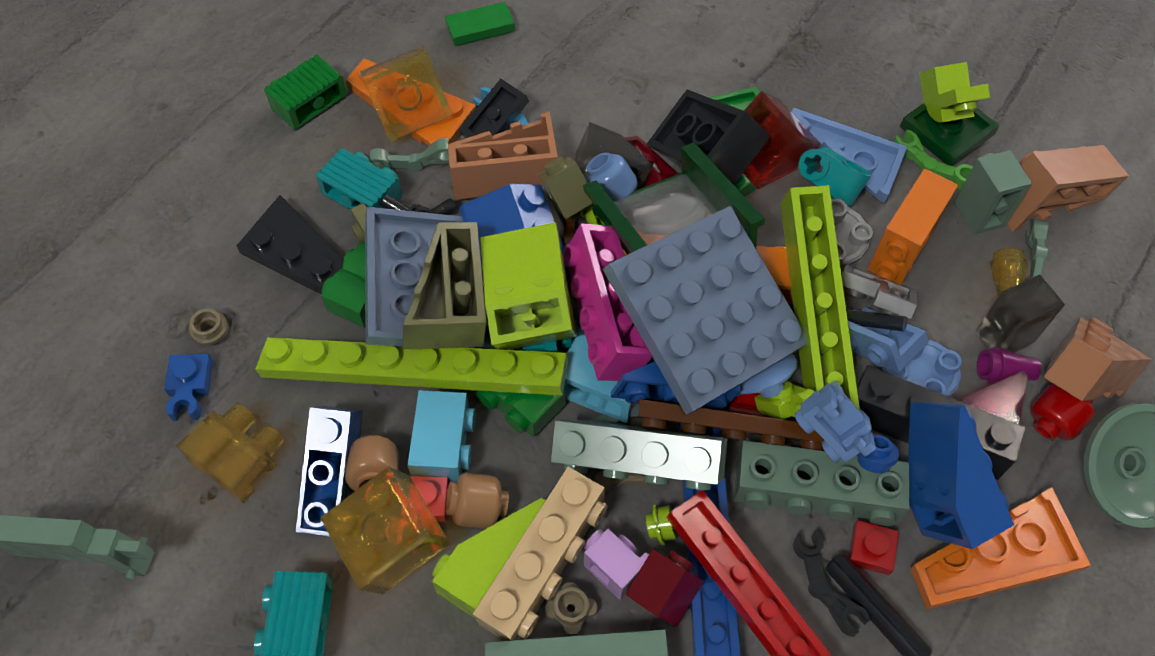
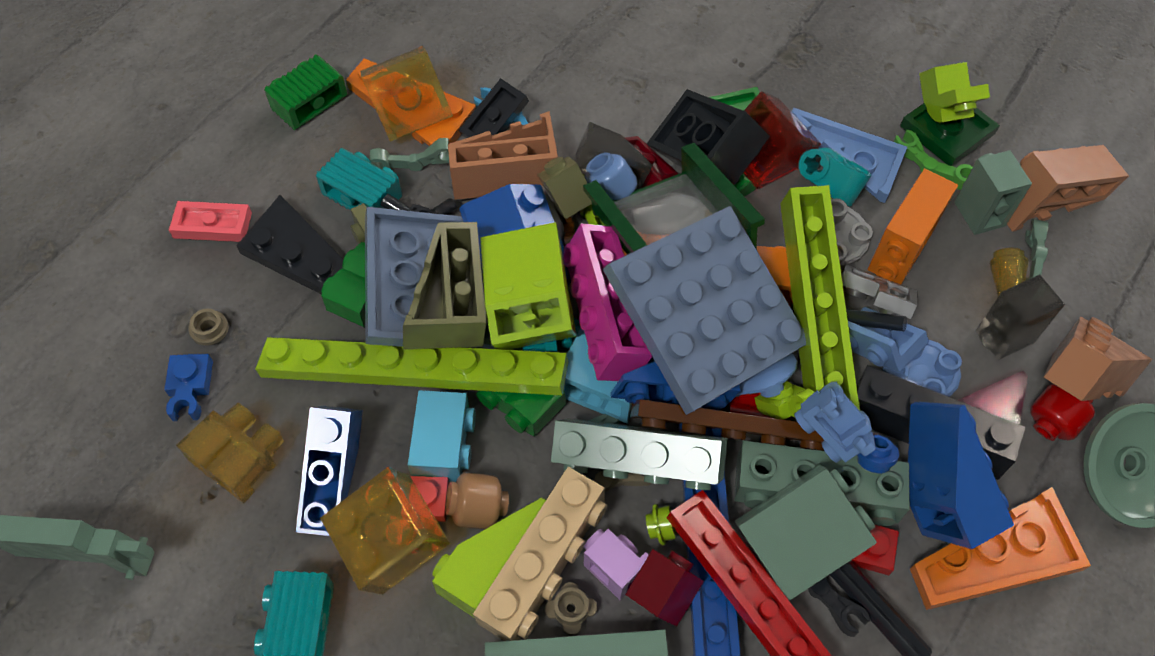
(210, 221): none -> coral plate
(368, 458): medium nougat head -> none
(479, 23): green tile -> none
(807, 530): none -> sand green brick
(1000, 364): magenta cone -> none

